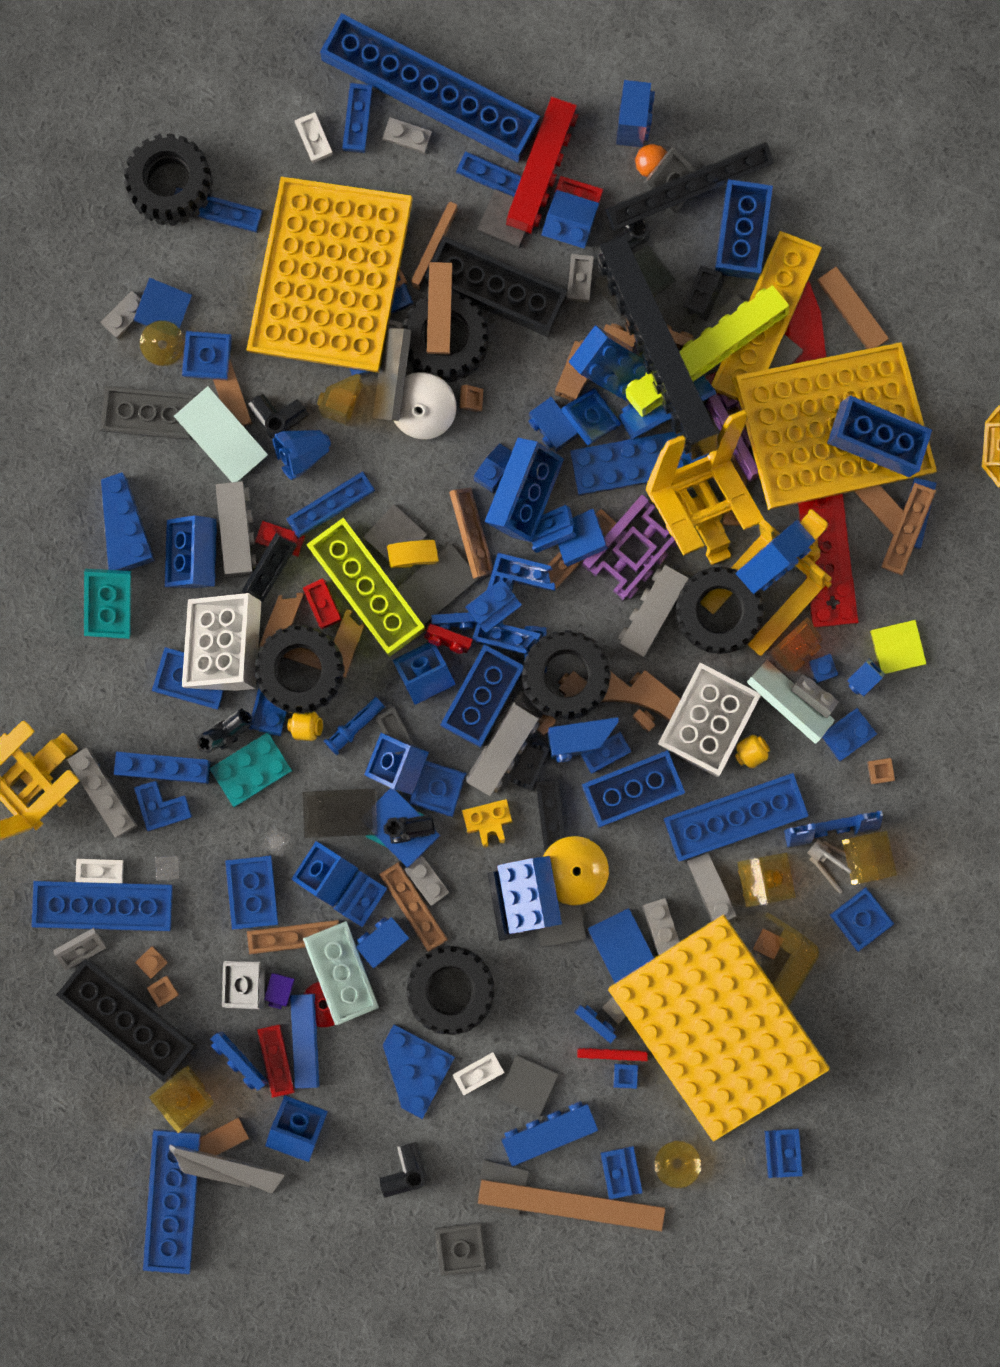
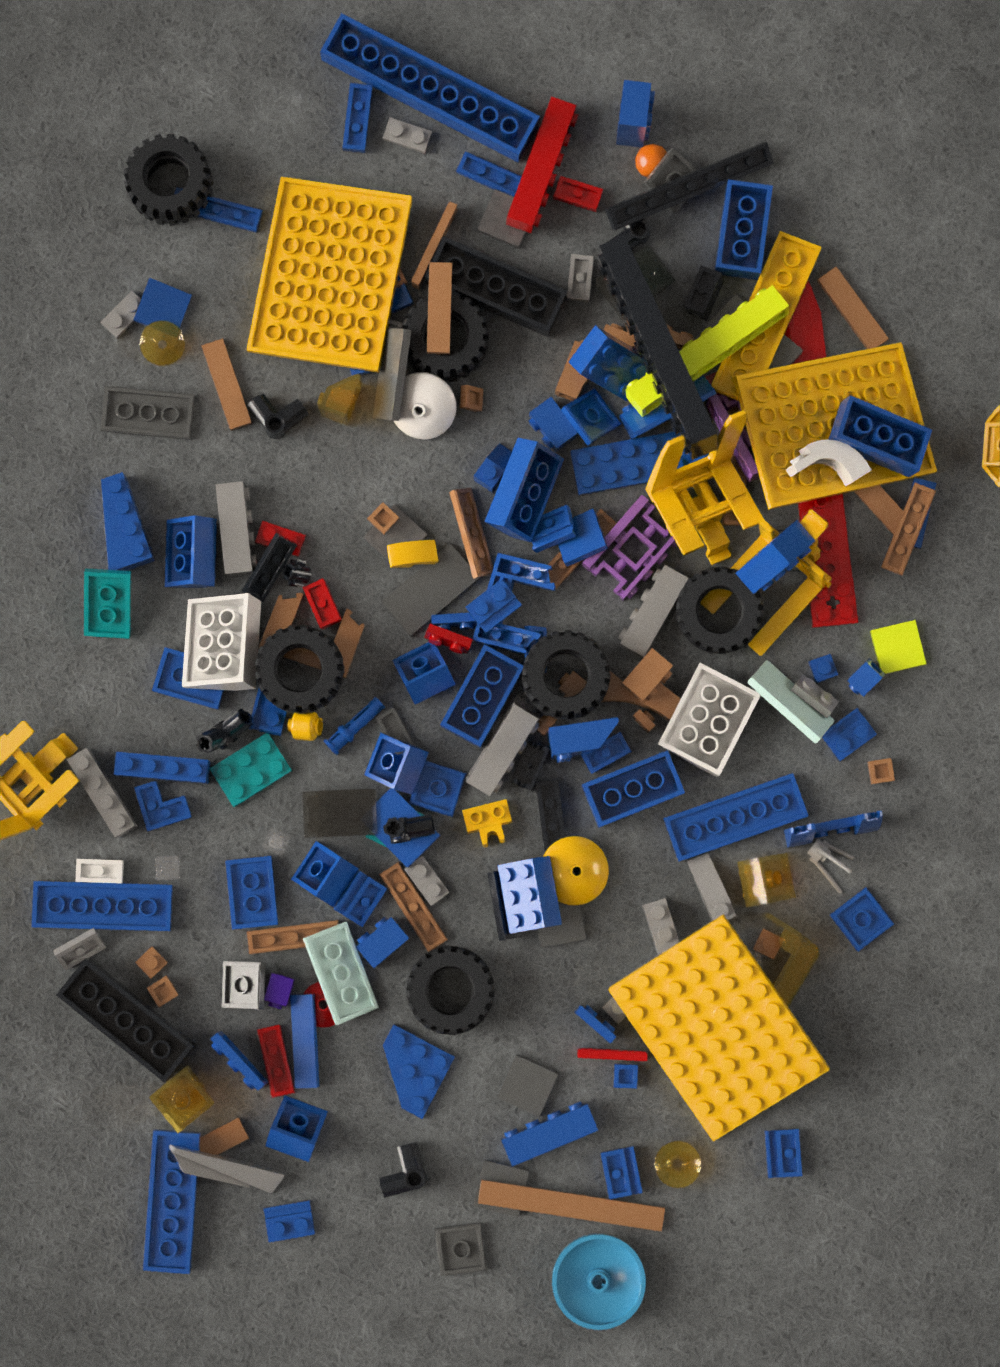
(206, 355): blue tile -> none
(221, 435): light aqua tile -> none
(289, 1221): none -> blue plate
(297, 573): none -> black gear
(300, 450): blue cone -> none
(313, 137): white plate -> none
(330, 505): blue tile -> none
(366, 587): neon yellow brick -> none
(383, 518): none -> medium nougat plate
(478, 1073): white plate -> none
(570, 219): blue slope -> none
(598, 1281): none -> dark azure dish
(620, 944): blue tile -> none
(647, 675): none -> medium nougat brick
(752, 751): yellow head -> none
(797, 645): clear orange slope -> none
(838, 455): none -> white arch
(869, 857): clear yellow slope -> none

